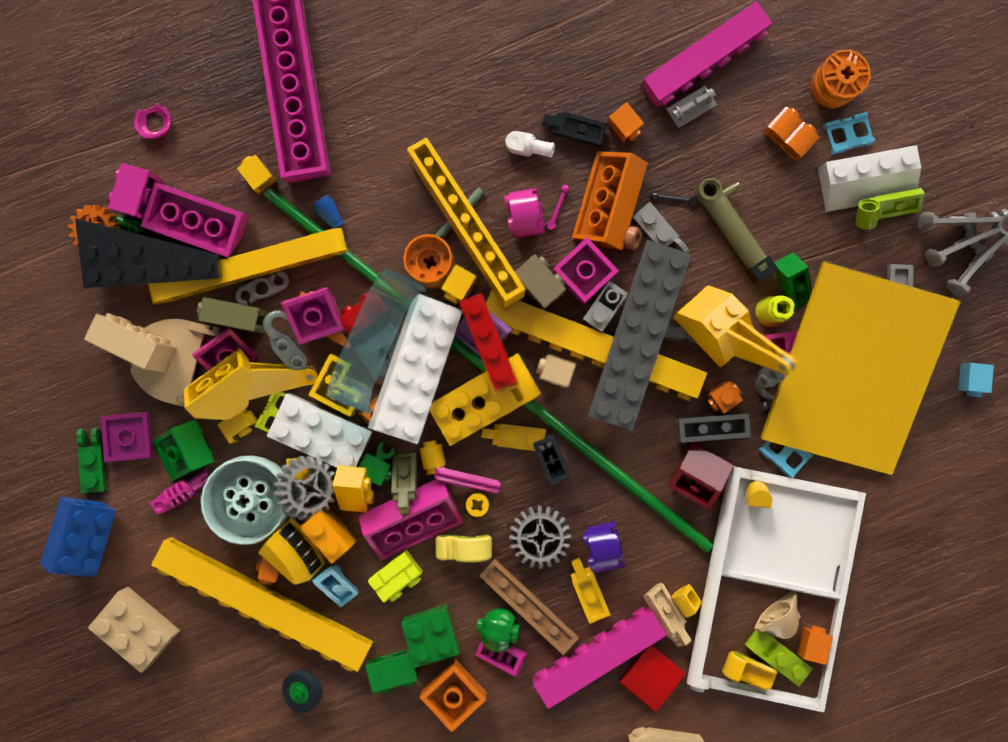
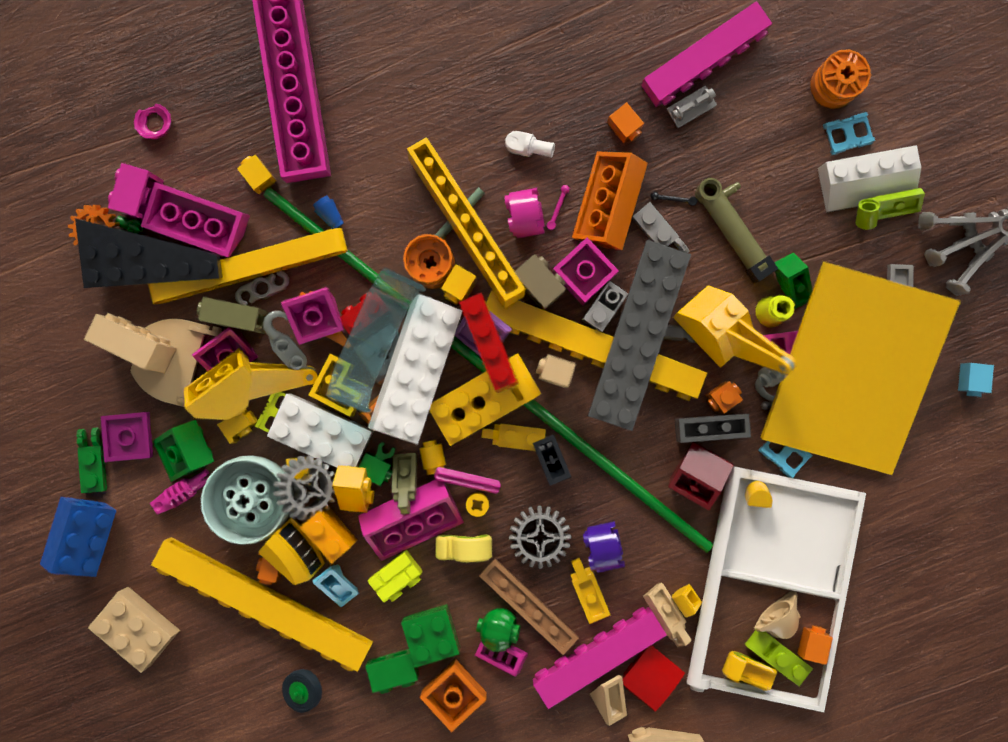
(576, 127): black hinge -> none
(610, 700): none -> tan slope
(632, 238): nougat tile -> none
(791, 133): orange brick -> none

